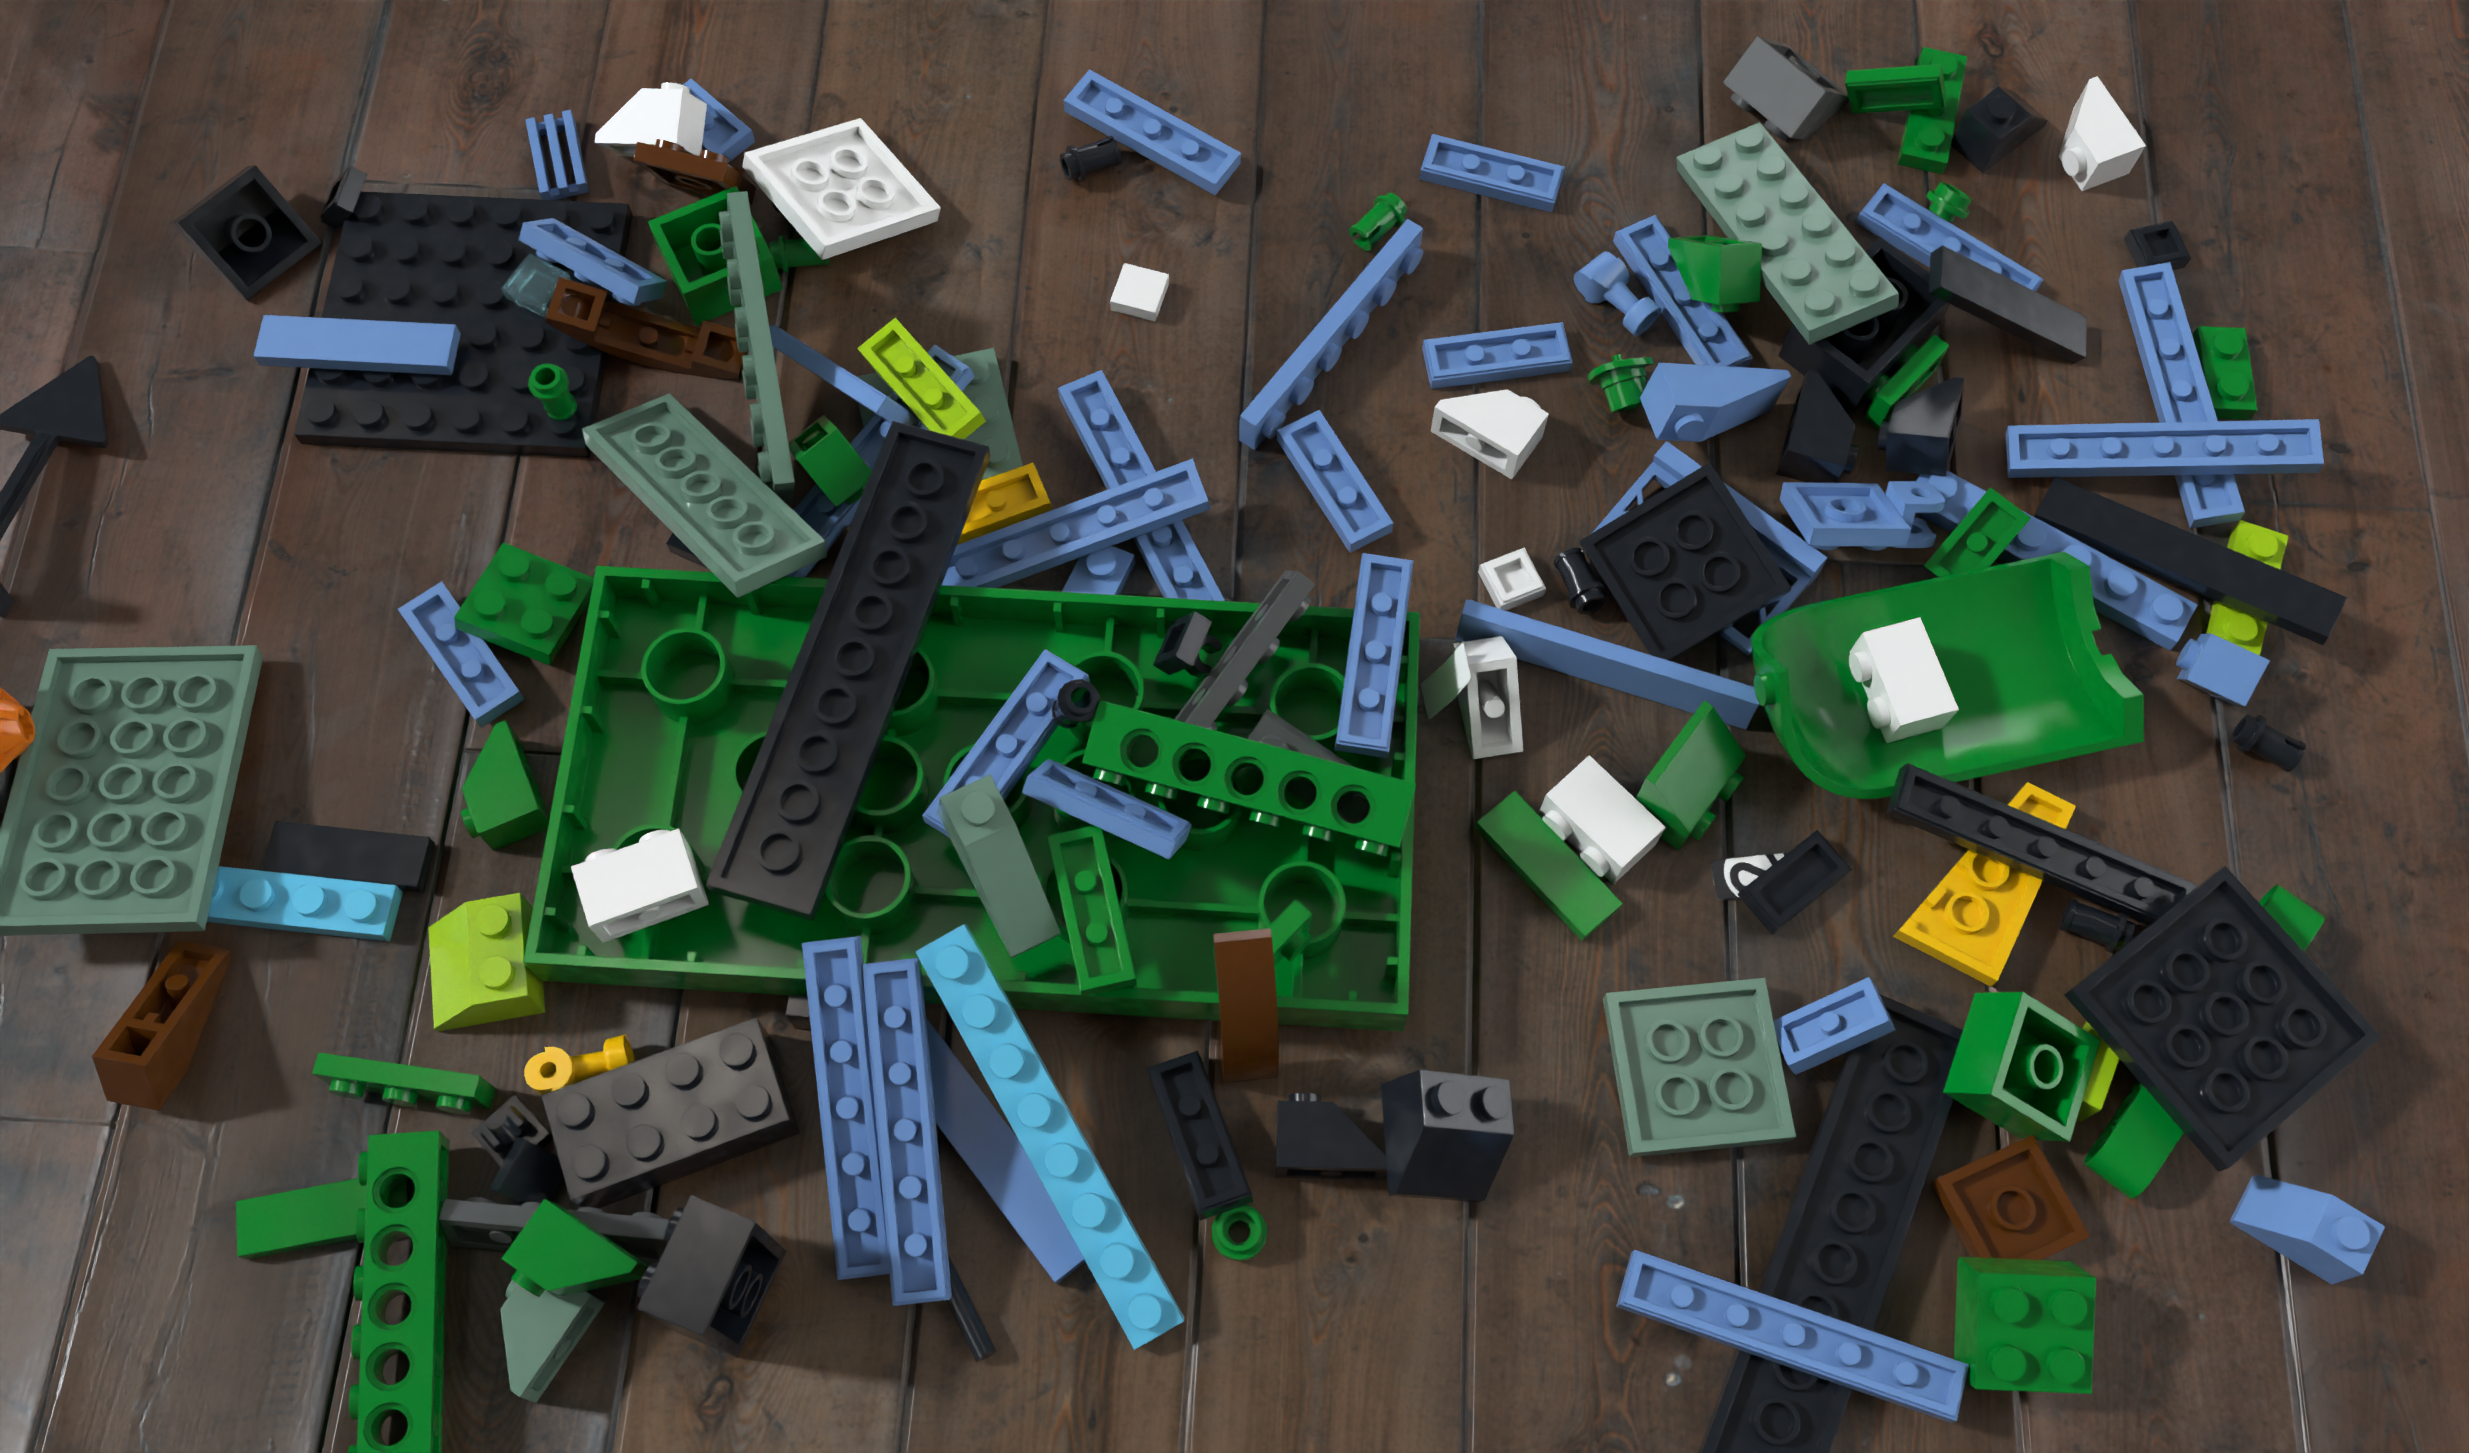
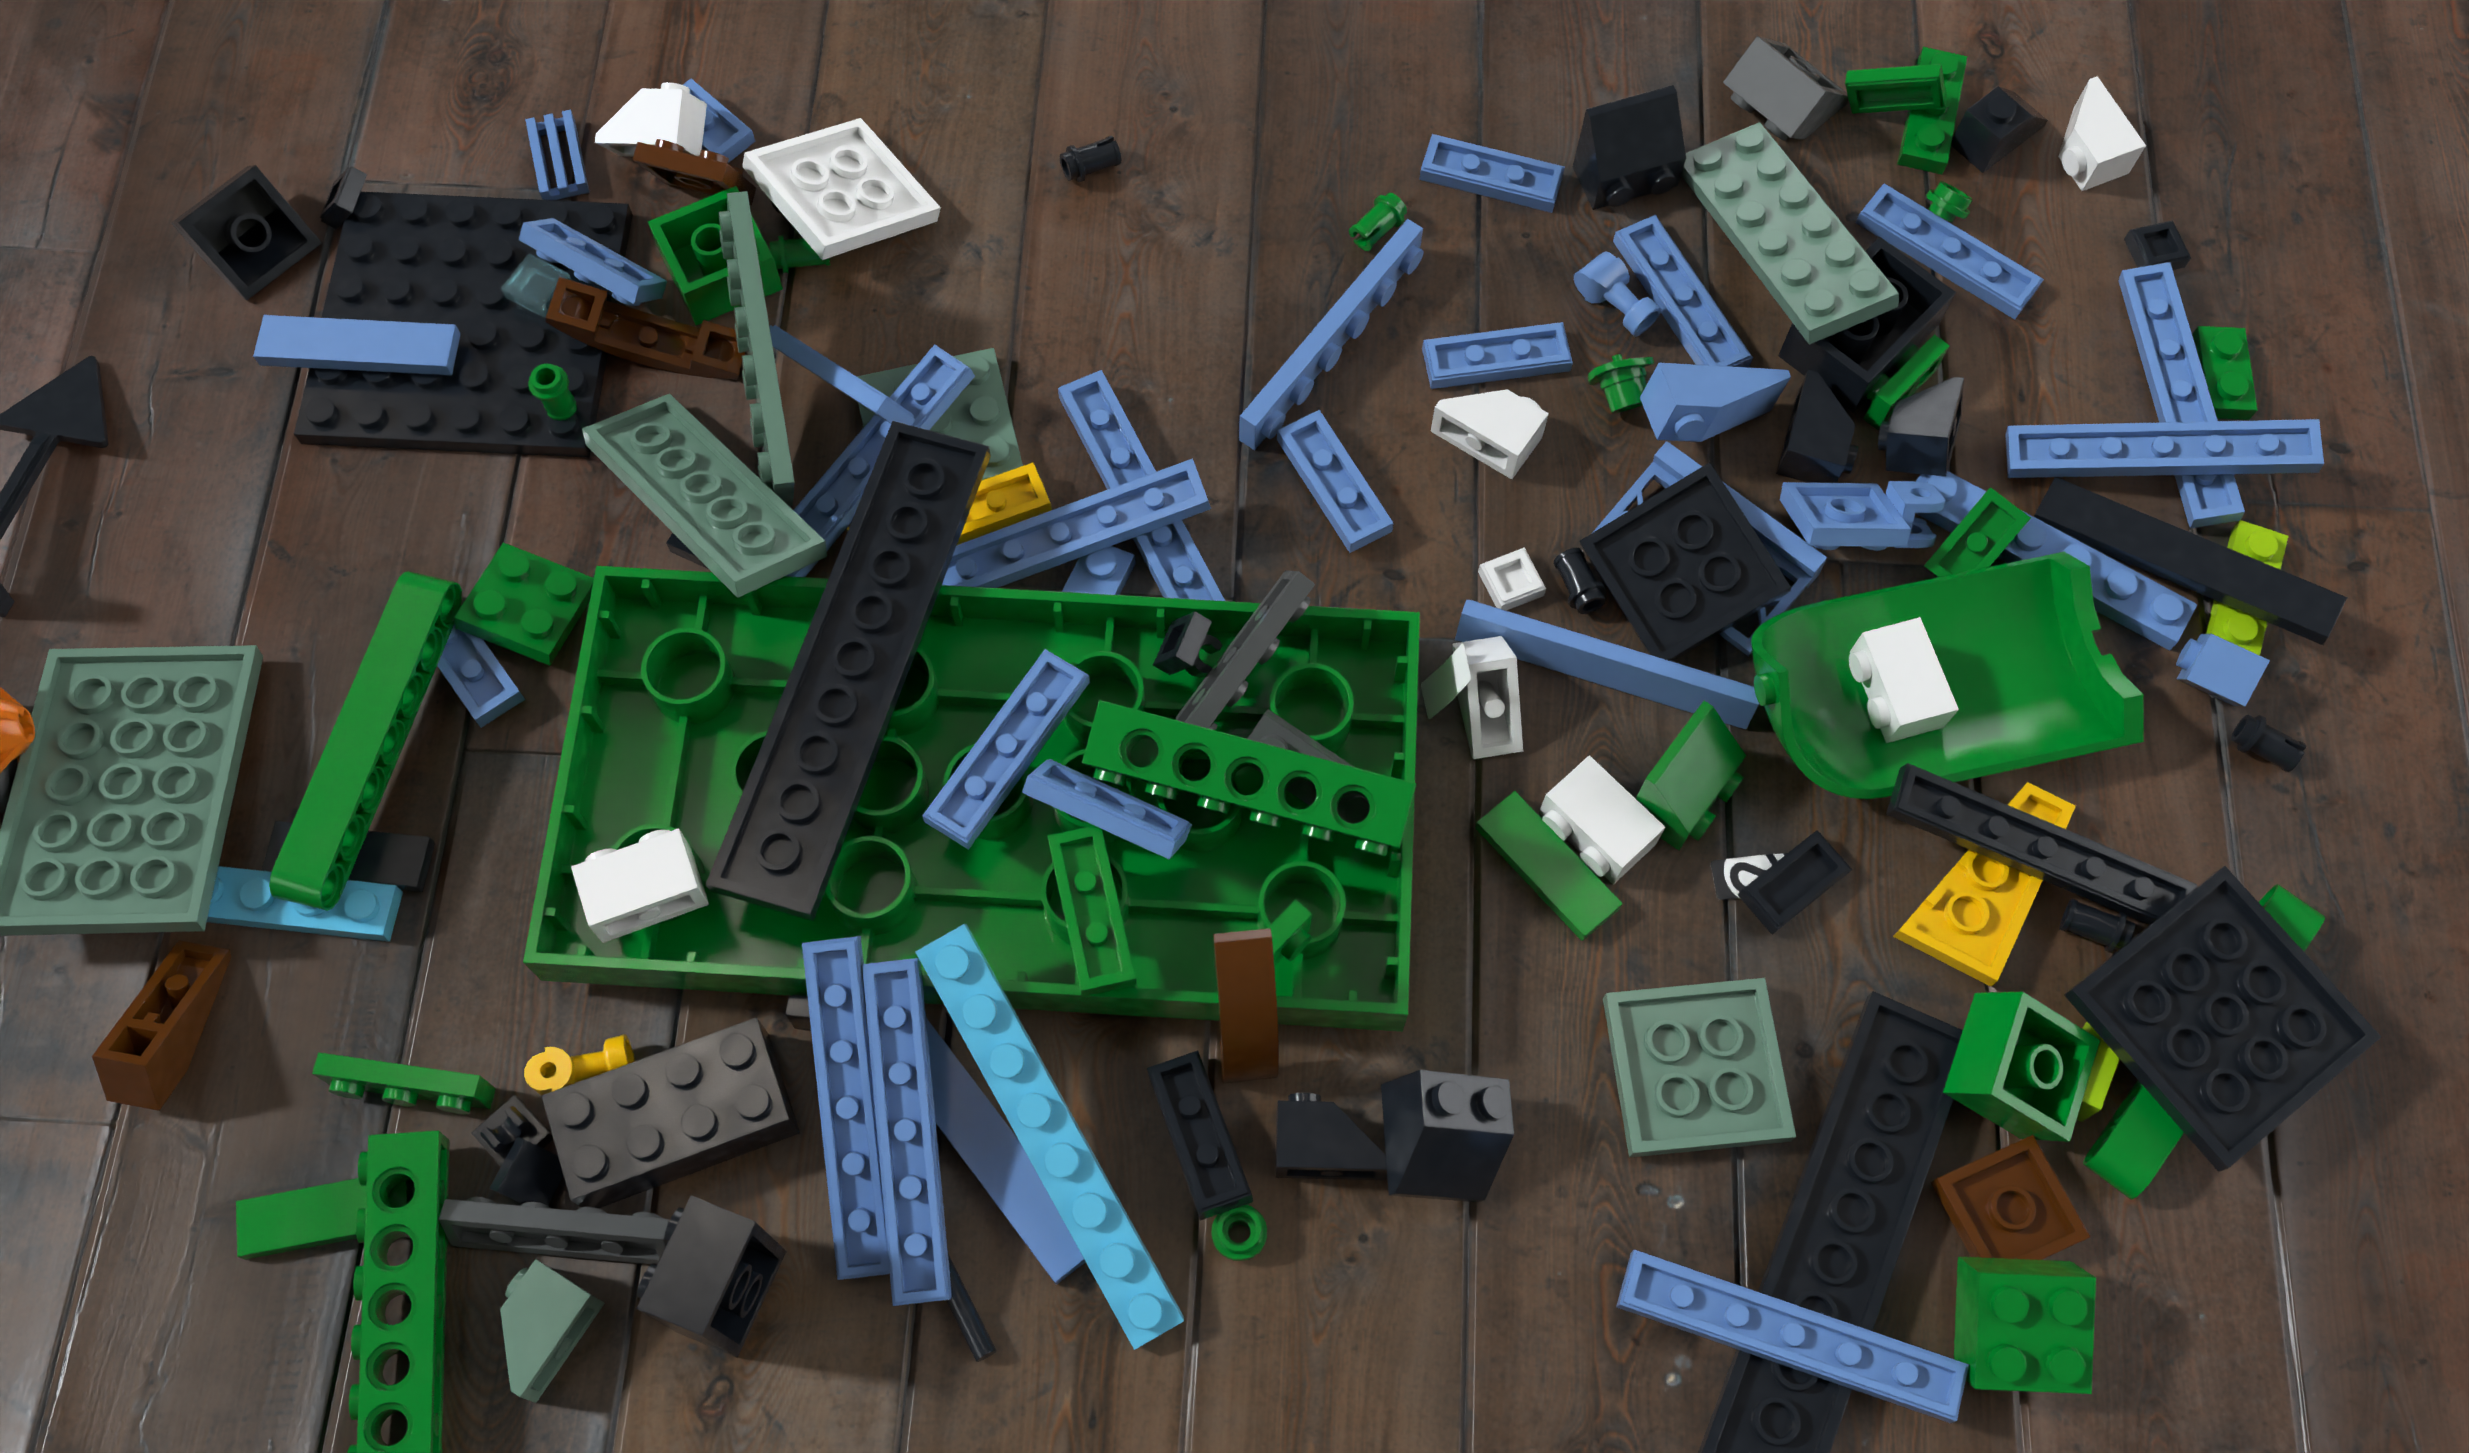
(366, 742): none -> green beam
(480, 964): lime slope -> none
(503, 792): green slope -> none
(567, 1255): green slope -> none
(831, 461): green slope -> none
(920, 382): lime plate -> none
(998, 865): sand green slope -> none
(1080, 693): black pin -> none
(1139, 292): white tile -> none
(1152, 132): medium blue plate -> none
(1374, 656): medium blue tile -> none
(1630, 148): none -> black slope
(1719, 269): green slope -> none
(1832, 1026): medium blue plate -> none
(2007, 304): black tile -> none
(2308, 1227): medium blue slope -> none

